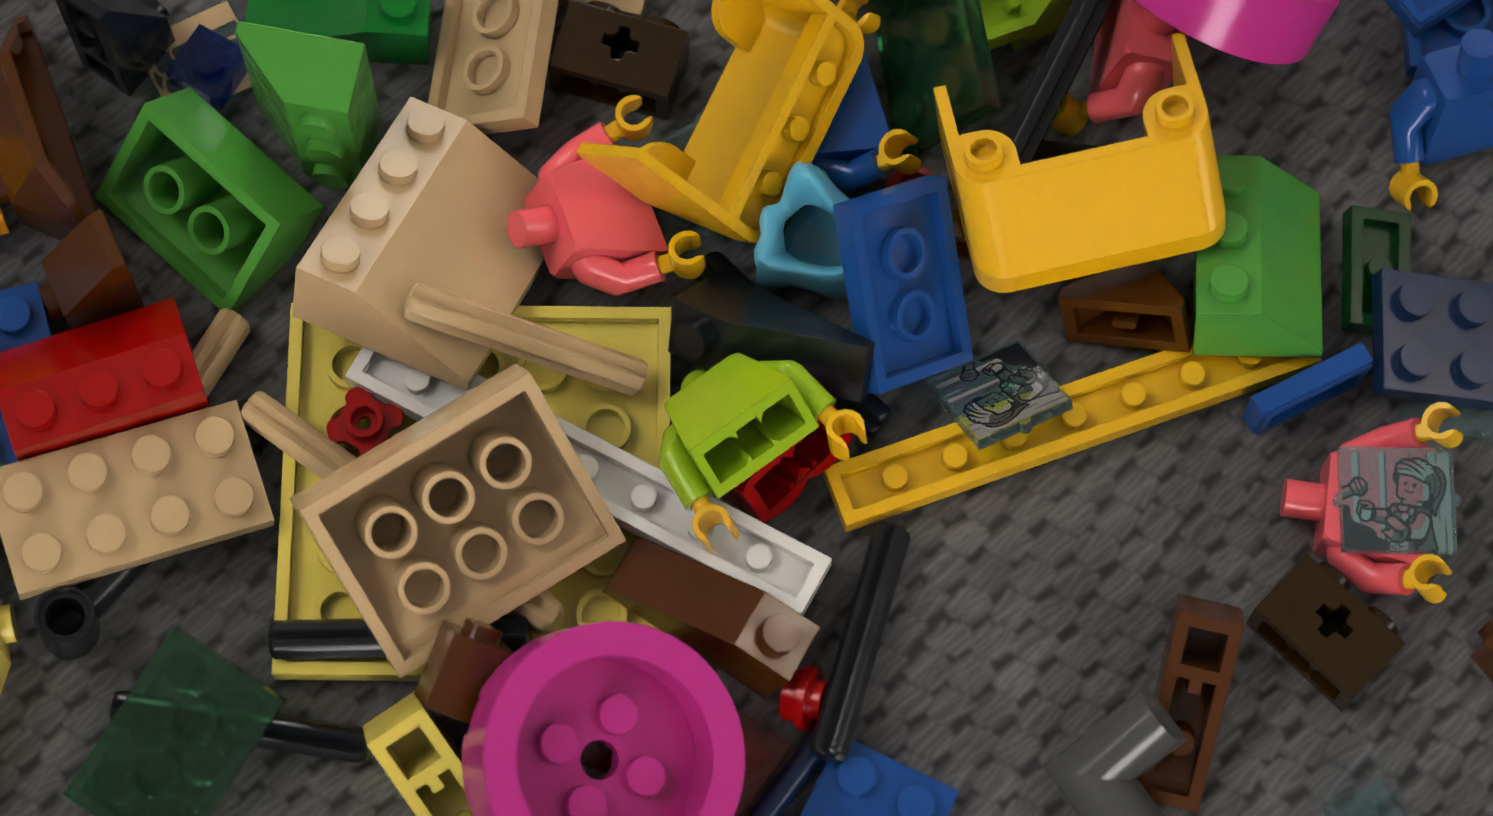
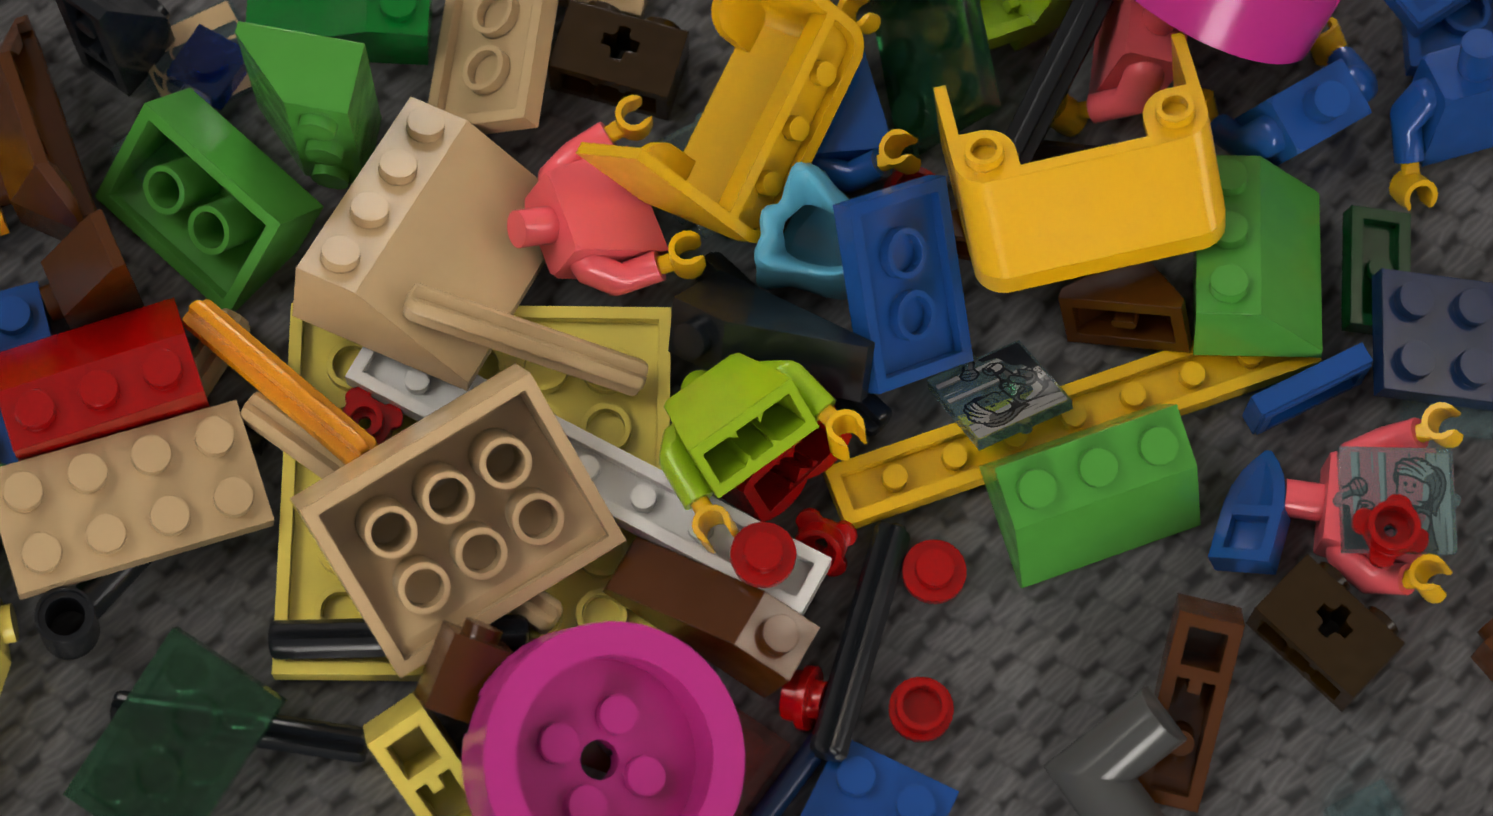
(277, 381): none -> light orange axle
(763, 555): none -> red plate
(837, 535): none -> red plate
(921, 709): none -> red plate
(934, 571): none -> red plate
(1095, 493): none -> bright green slope
(1252, 520): none -> blue plate
(1303, 111): none -> blue torso
(1393, 512): none -> red plate

